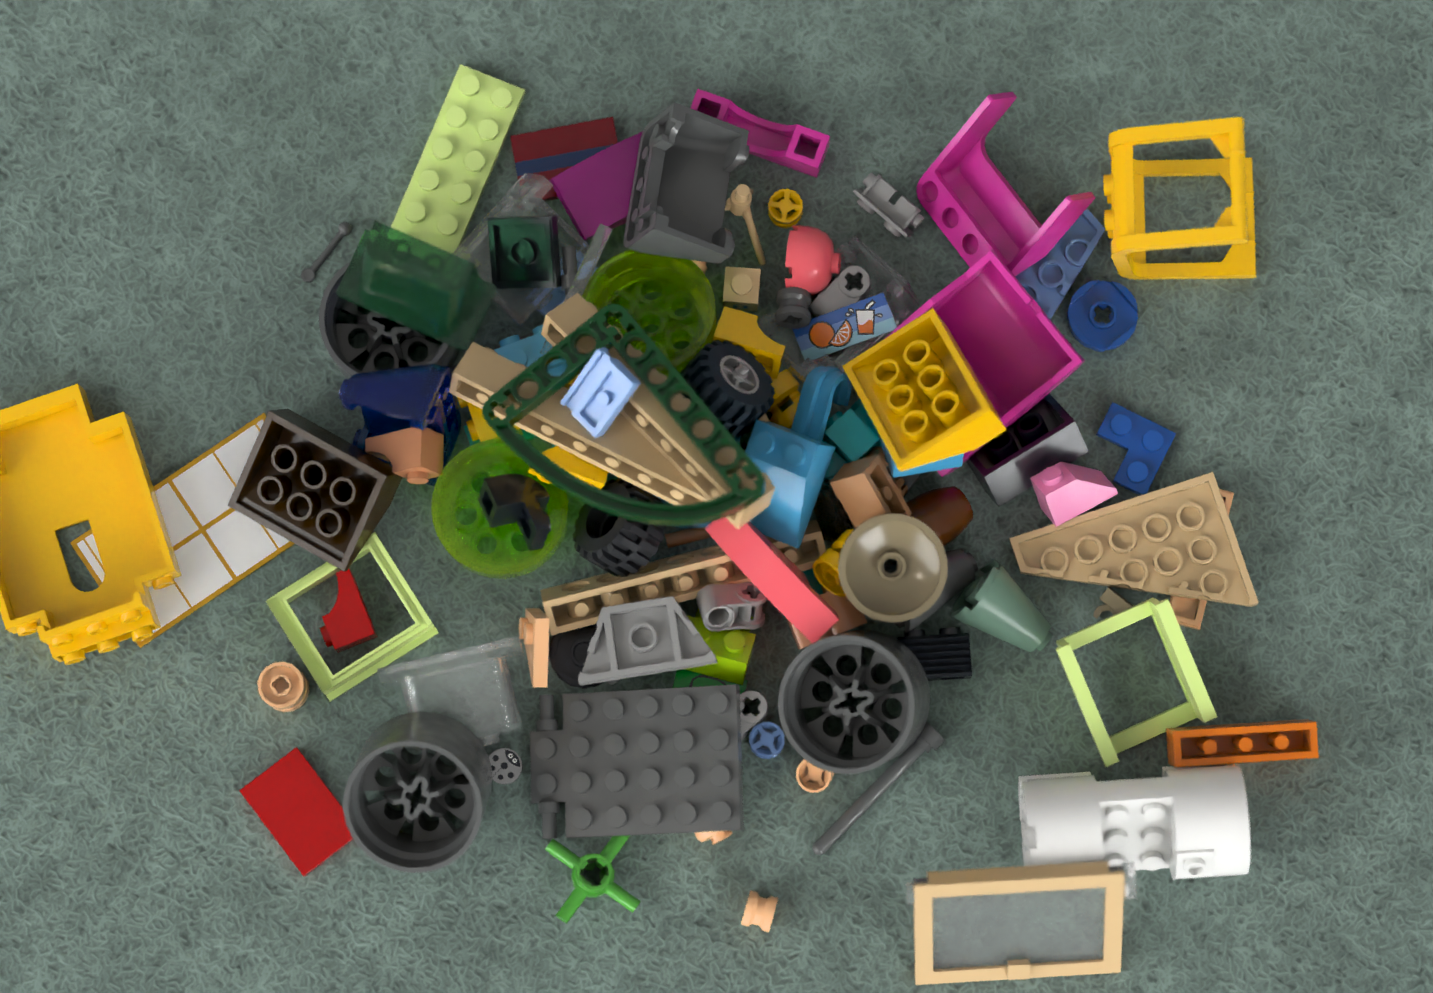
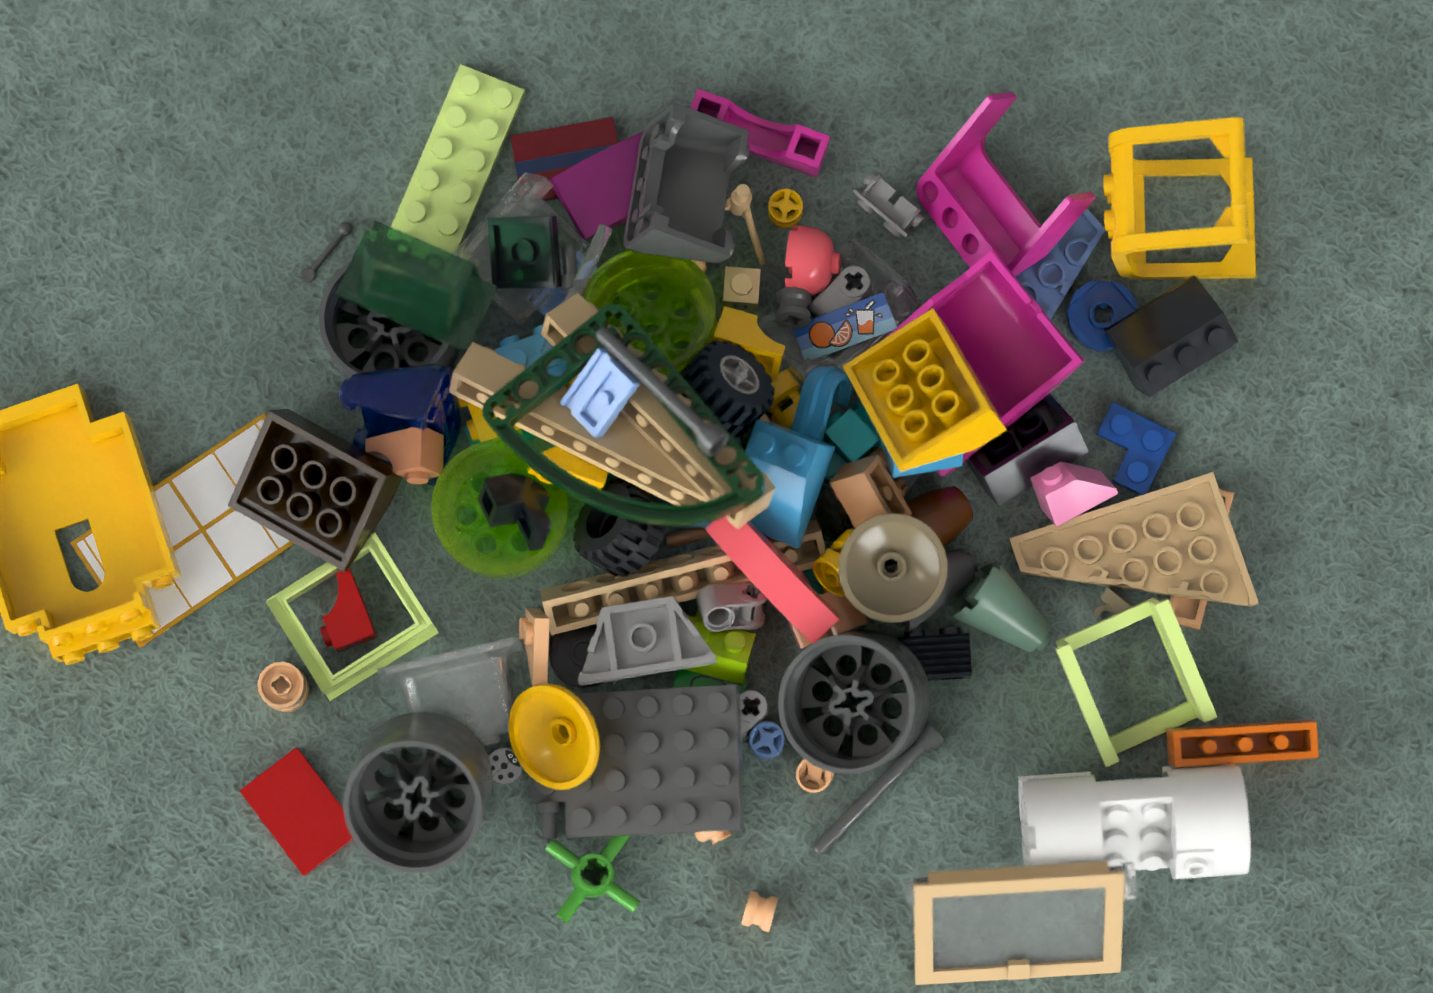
(553, 736): none -> yellow dish
(710, 437): none -> dark grey piece
(1170, 336): none -> black slope

